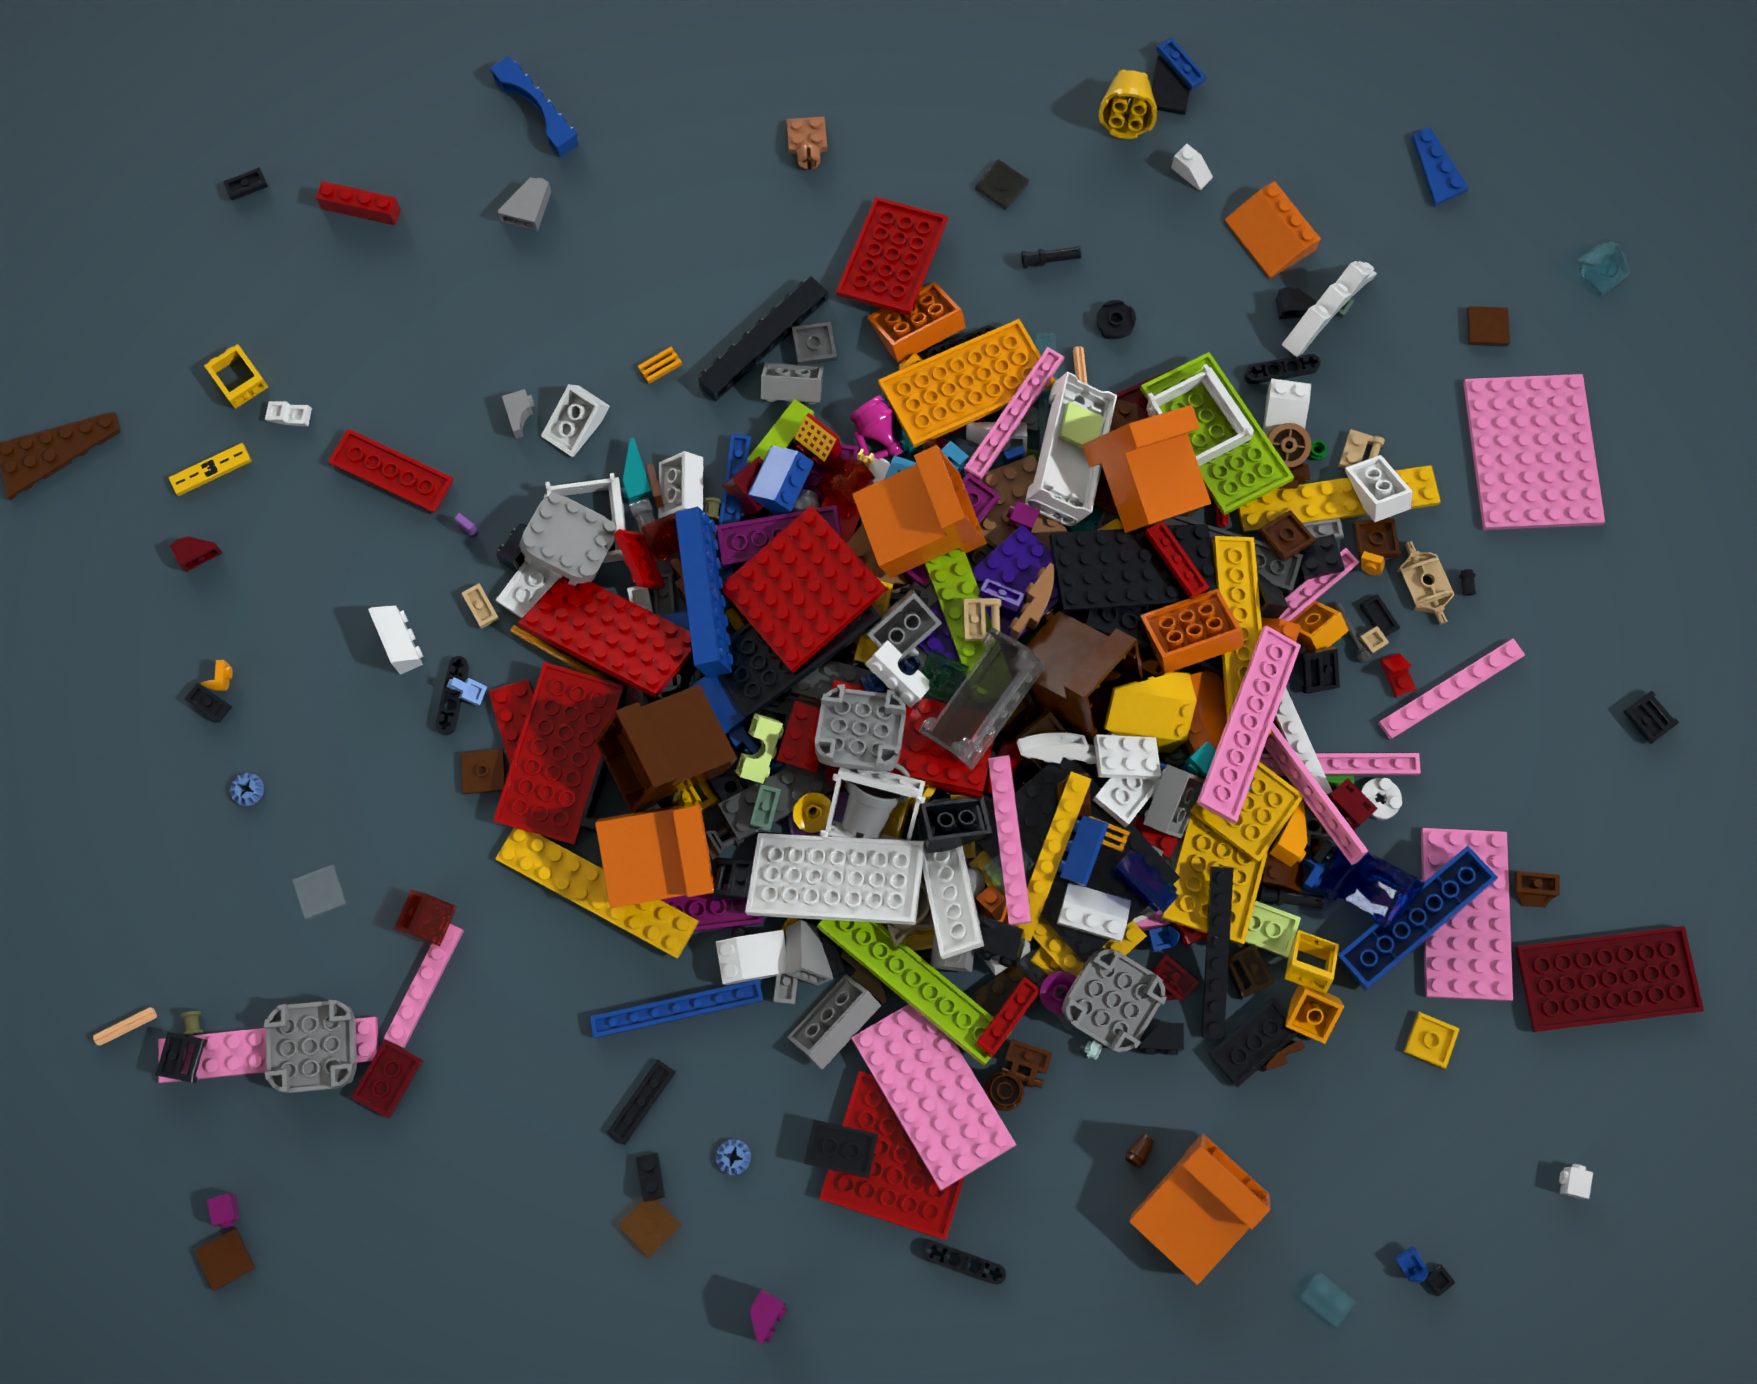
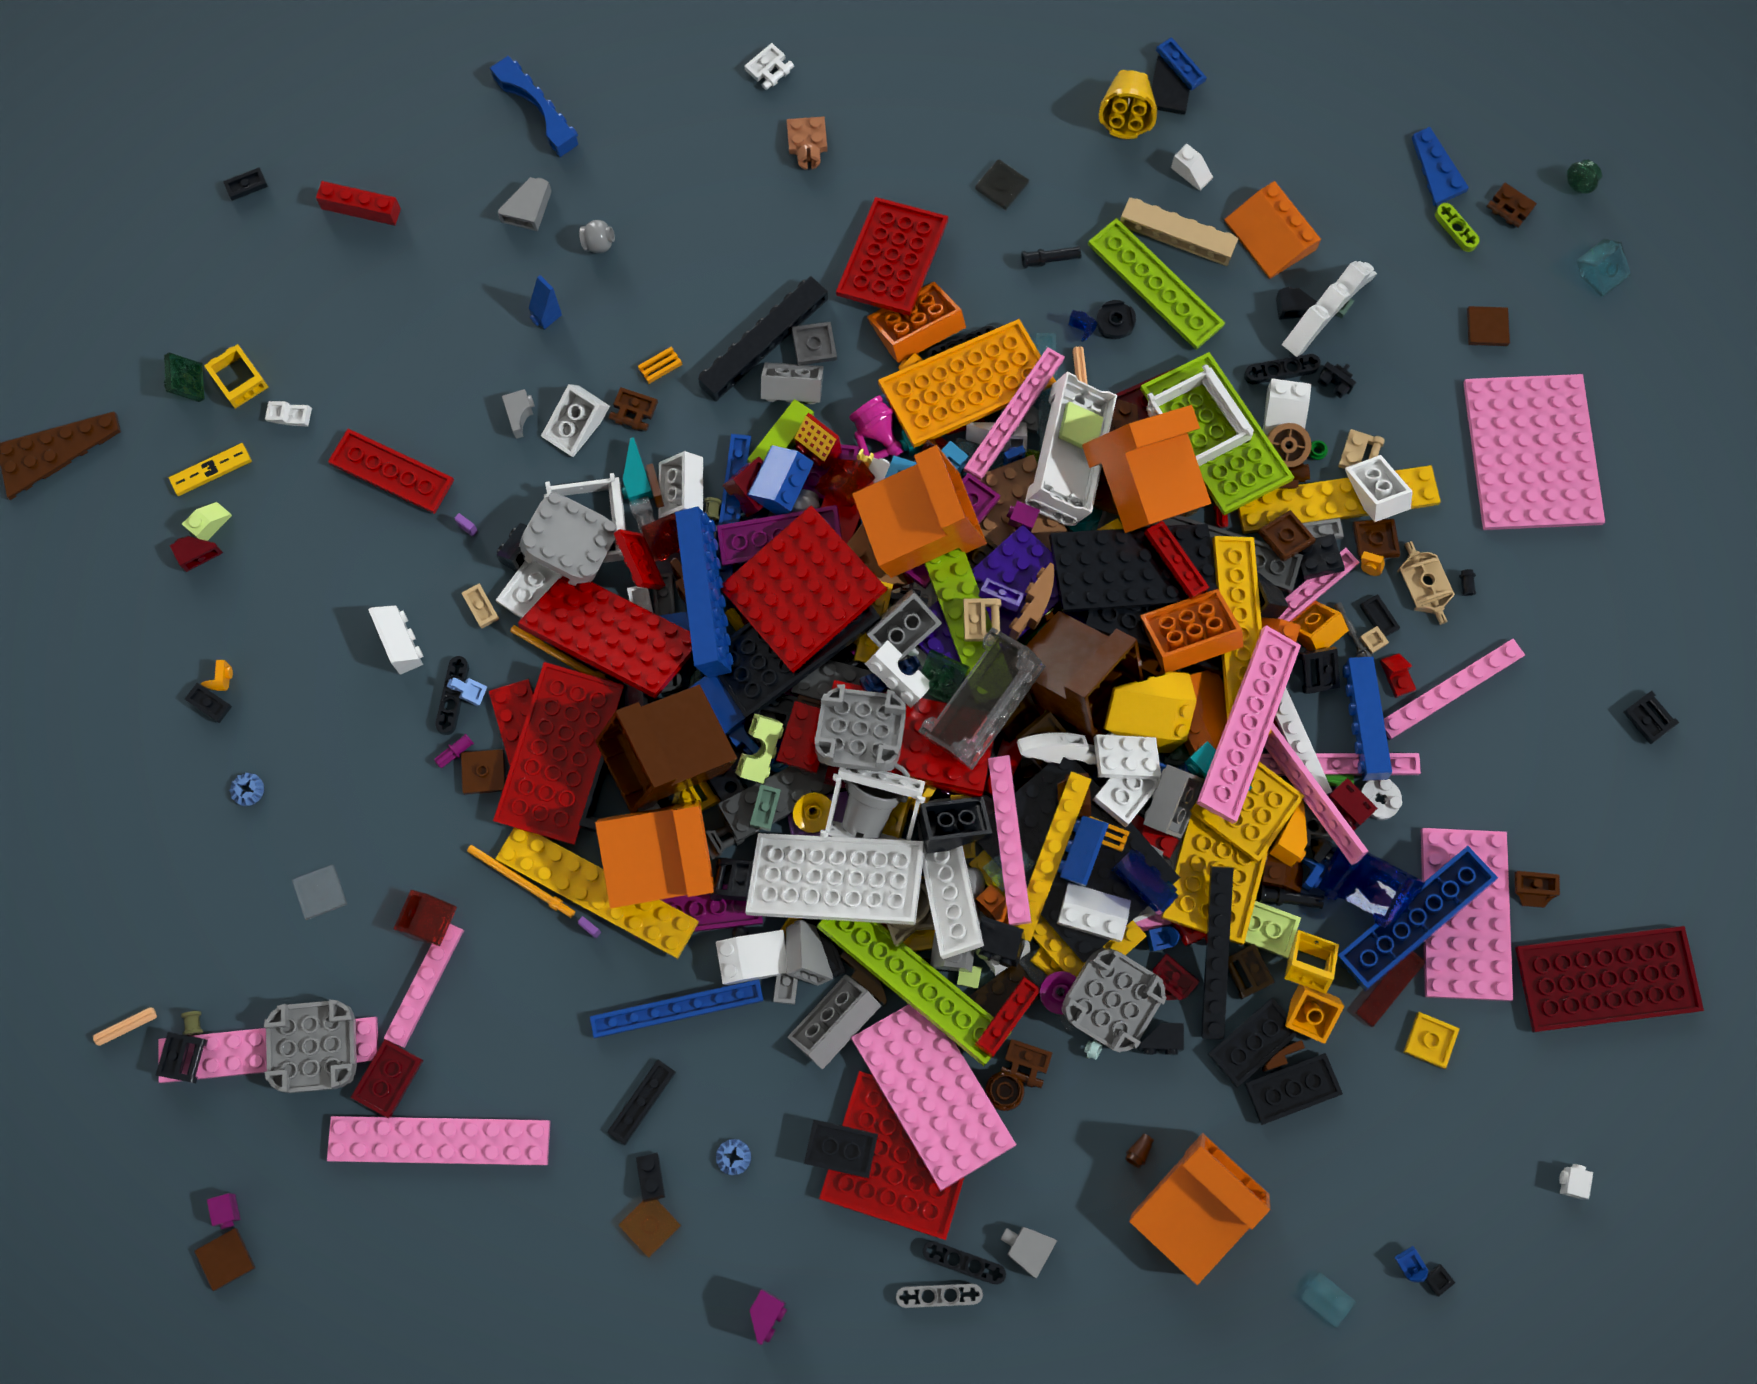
(180, 379): none -> clear green plate
(206, 521): none -> yellowish green slope
(438, 1140): none -> bright pink plate
(453, 751): none -> magenta axle
(544, 304): none -> blue slope
(554, 902): none -> light orange bar
(589, 927): none -> medium lavender tile
(596, 236): none -> light grey piece
(634, 403): none -> reddish brown plate
(766, 61): none -> white plate
(939, 1299): none -> light grey beam
(969, 979): none -> yellowish green tile
(1029, 1249): none -> light grey torso
(1083, 322): none -> clear blue plate
(1156, 284): none -> lime plate
(1178, 231): none -> tan brick
(1293, 1089): none -> black plate
(1338, 376): none -> black hips
(1367, 719): none -> blue brick
(1389, 989): none -> clear red tile
(1456, 235): none -> lime beam
(1514, 202): none -> reddish brown plate
(1584, 176): none -> clear green piece

